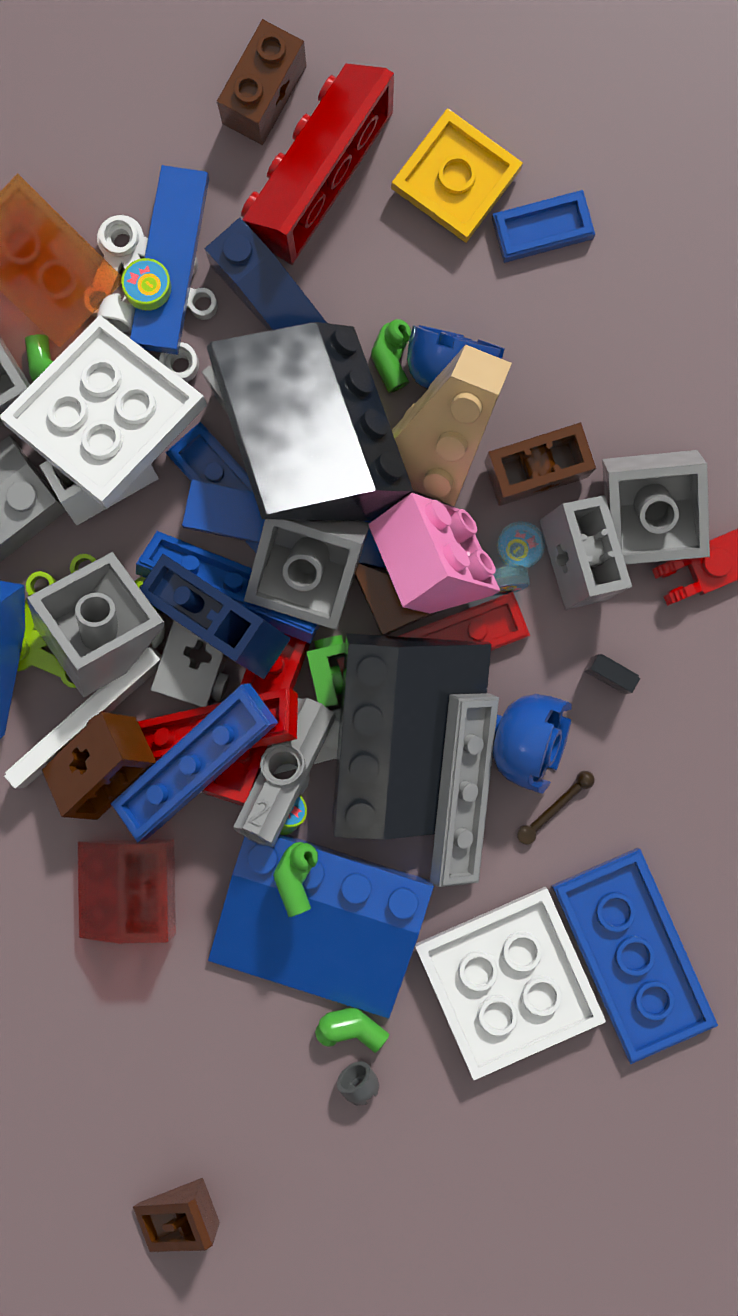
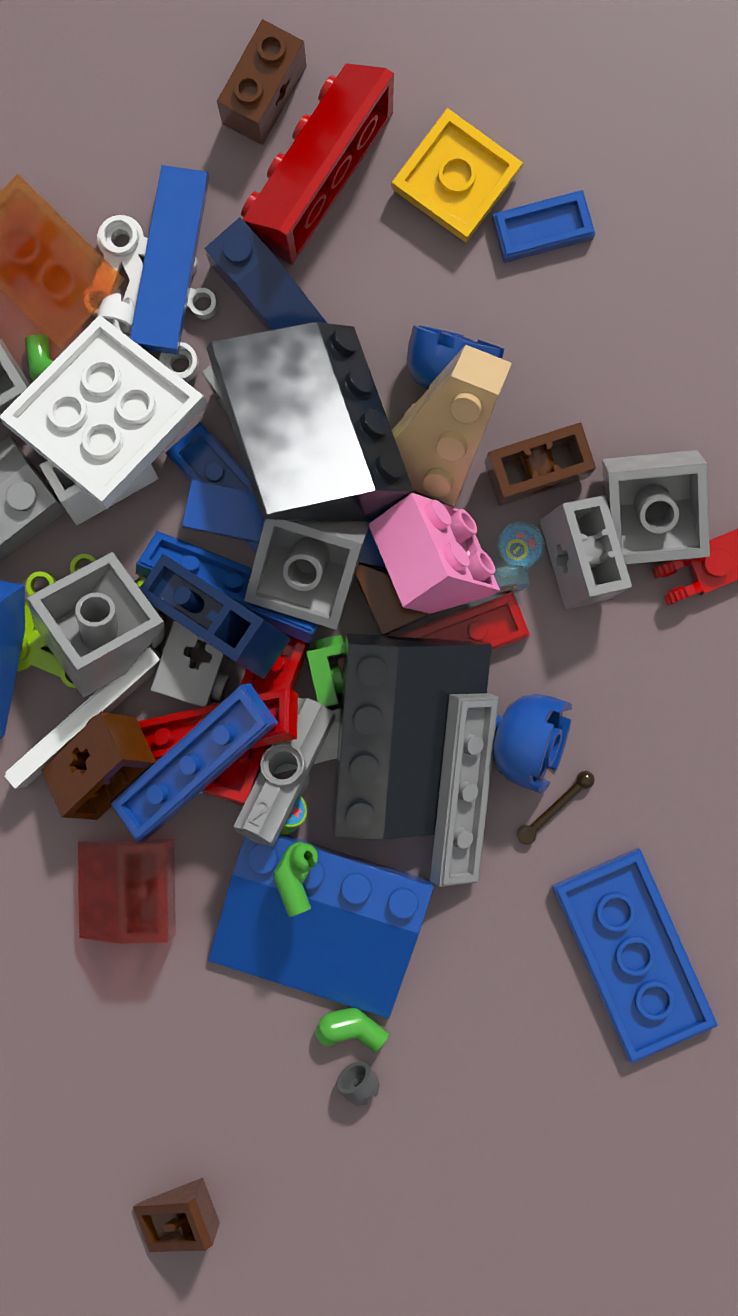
(146, 284): tile -> none
(388, 351): bright green arm -> none
(510, 983): white plate -> none
(612, 673): black tile -> none

